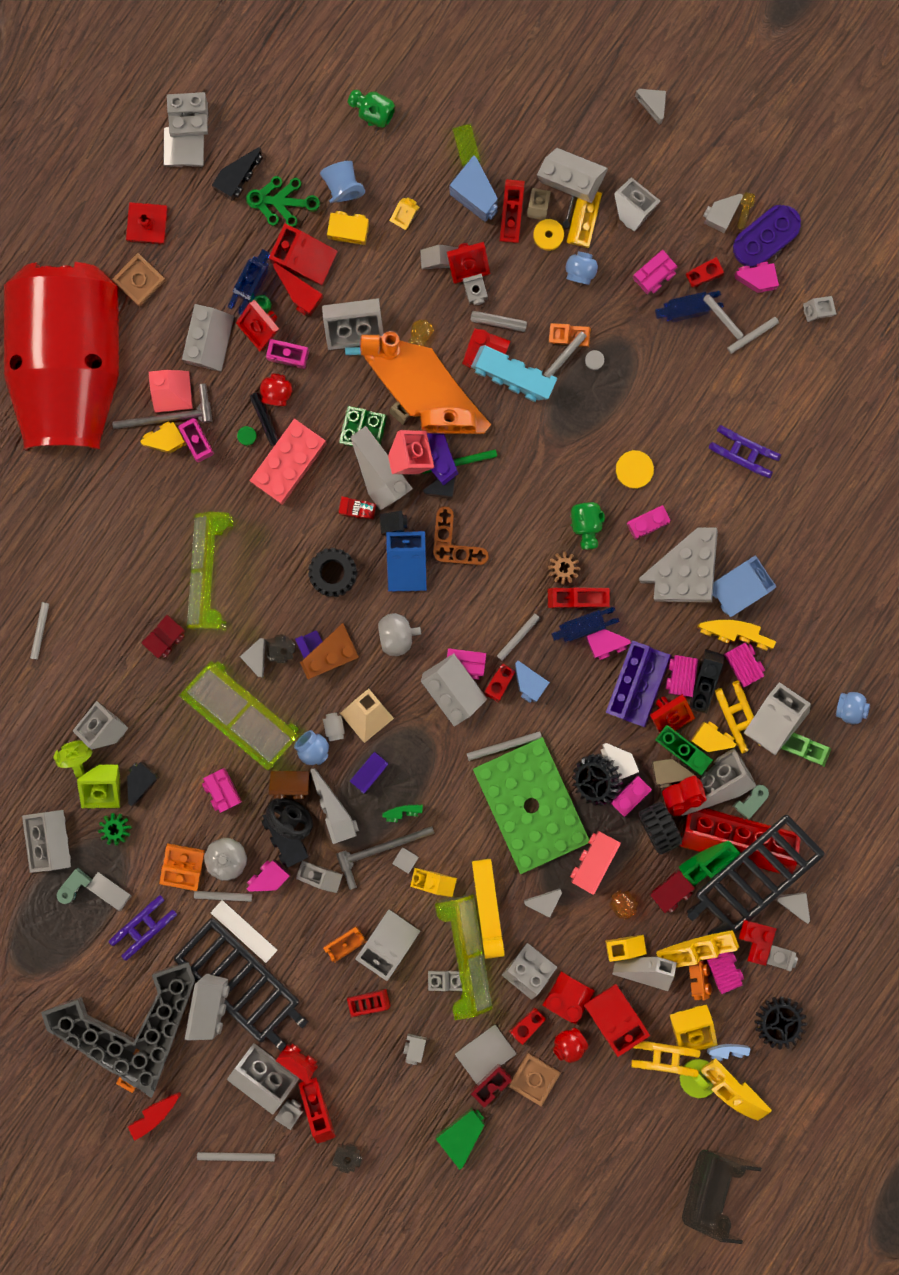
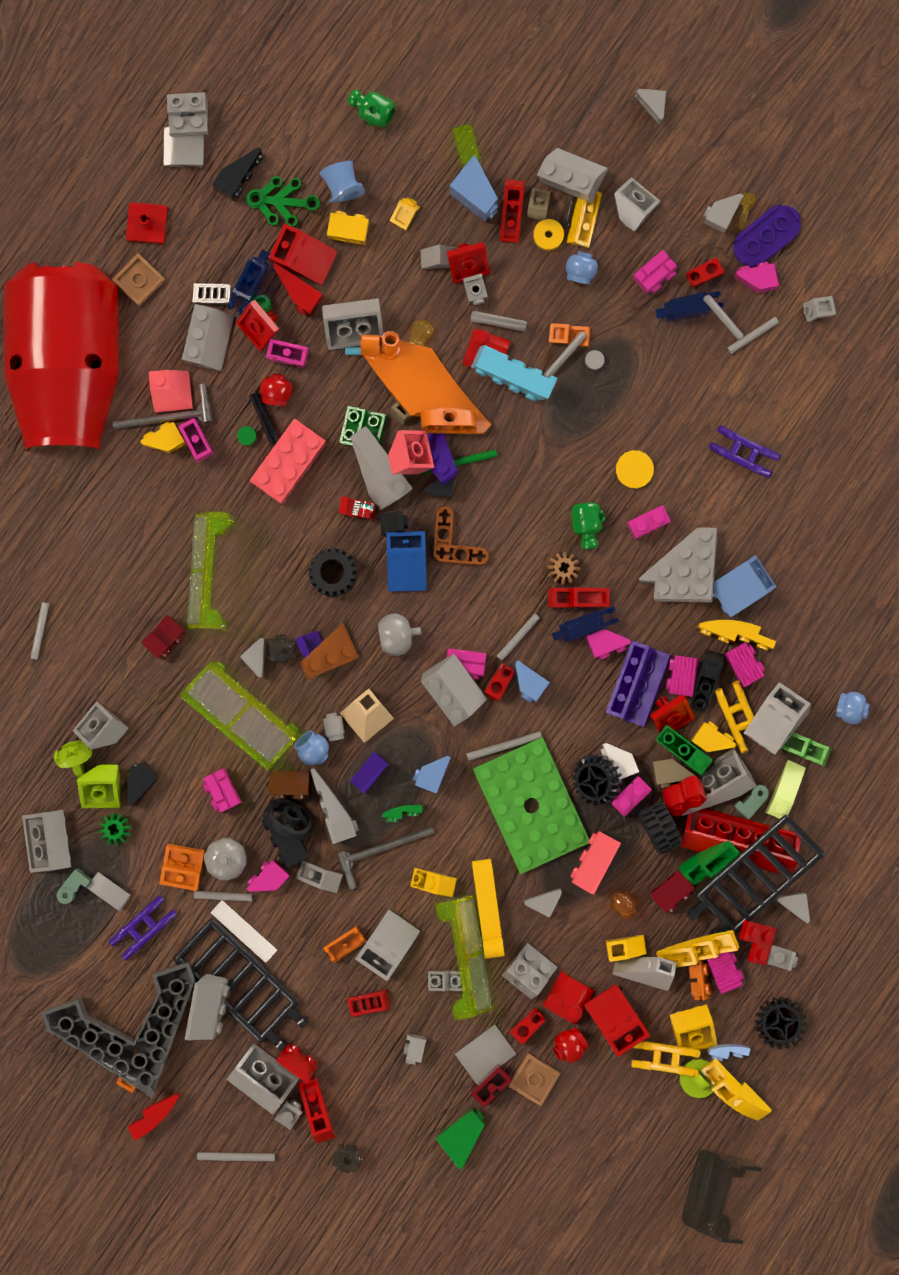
(227, 294): none -> slope
(405, 860): light grey tile -> none
(431, 774): none -> medium blue slope
(785, 790): none -> yellowish green slope

